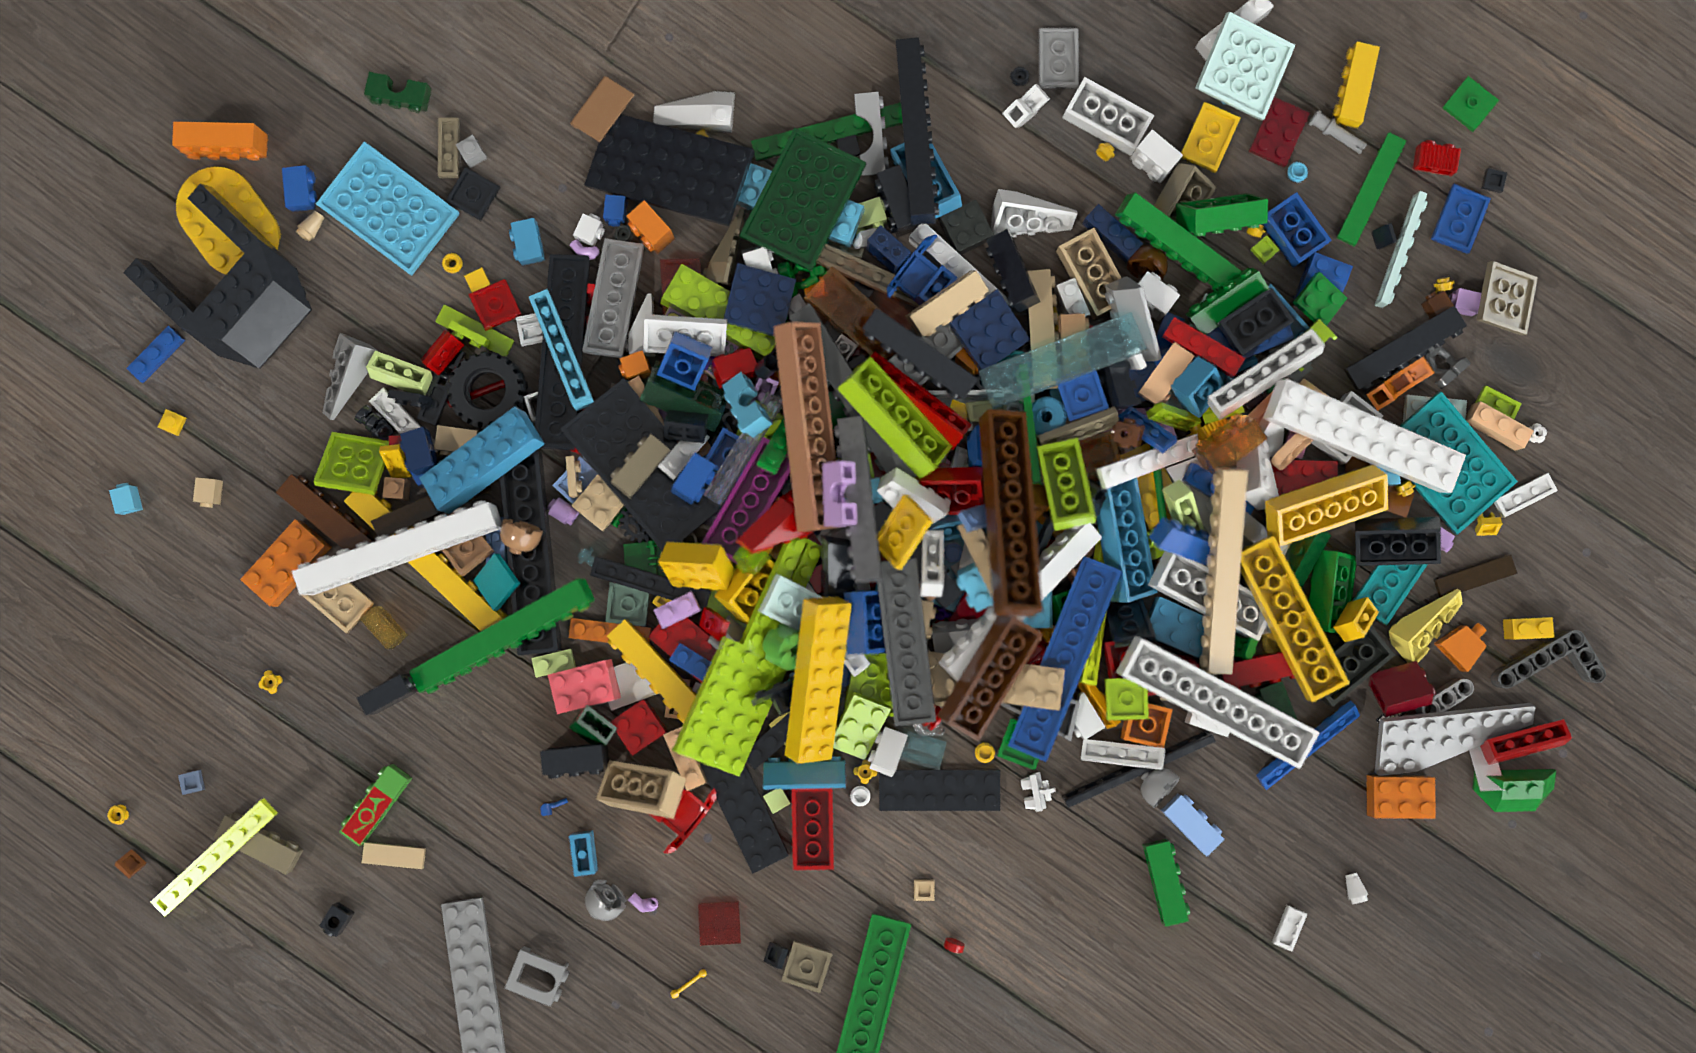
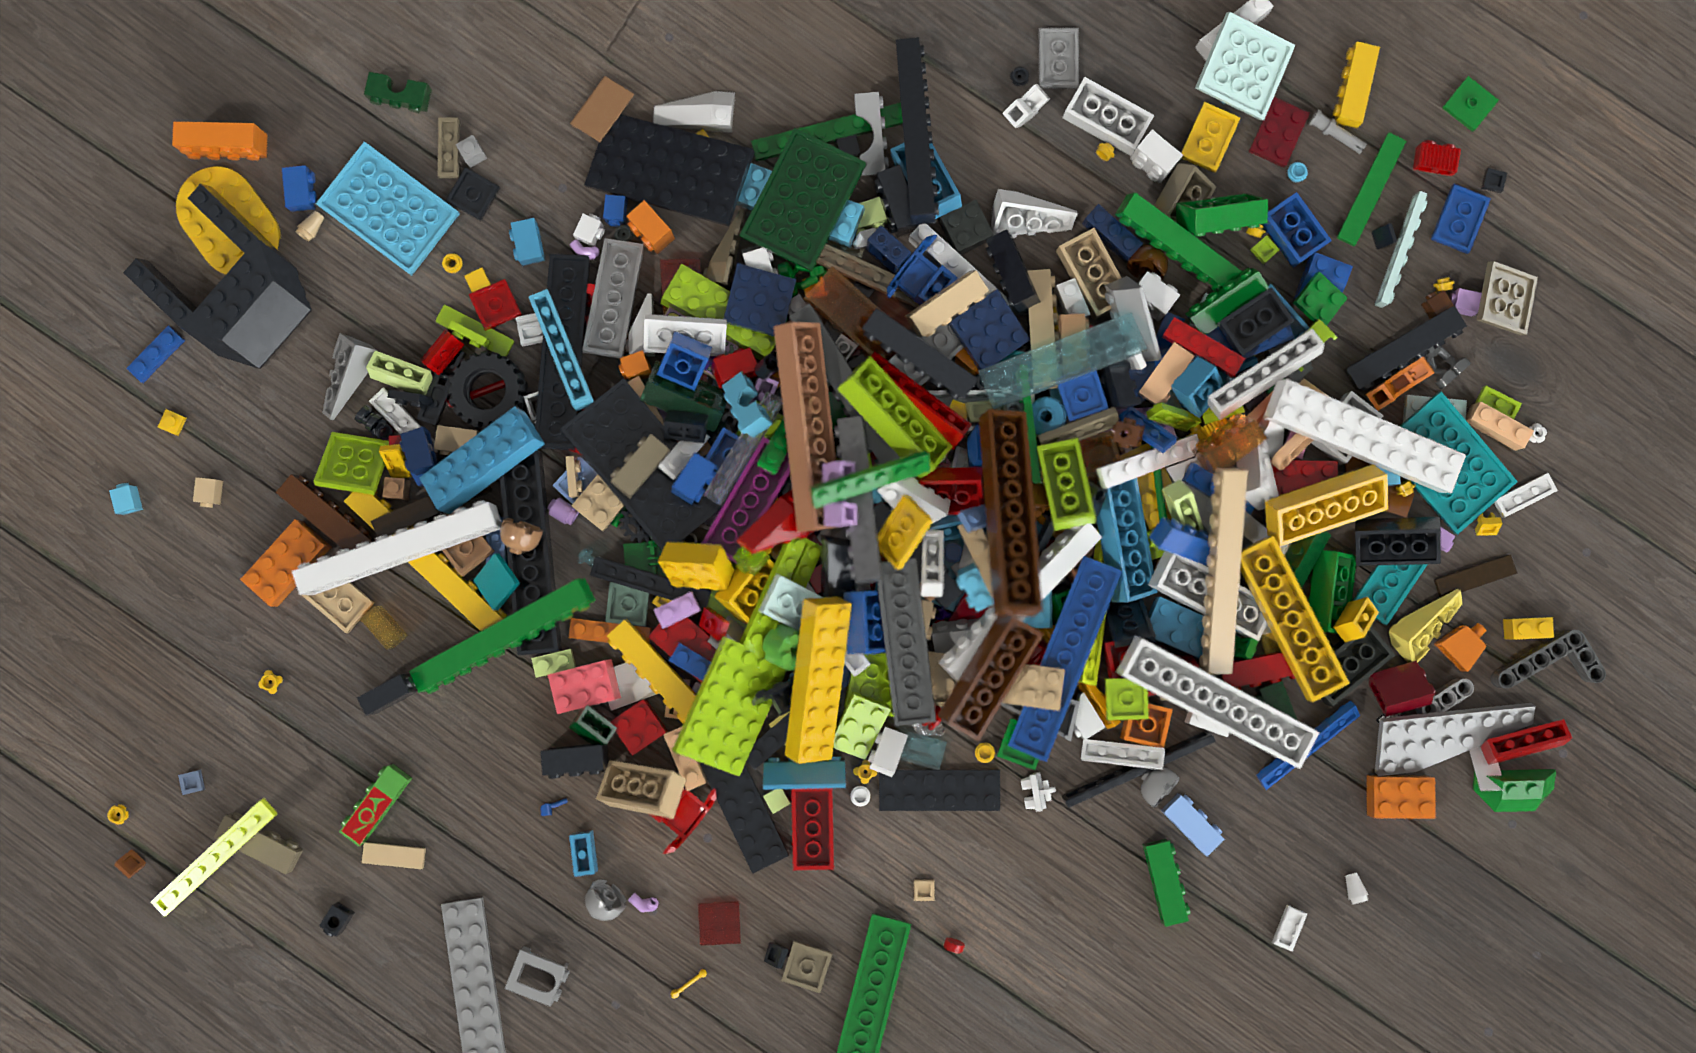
(870, 479): none -> green plate

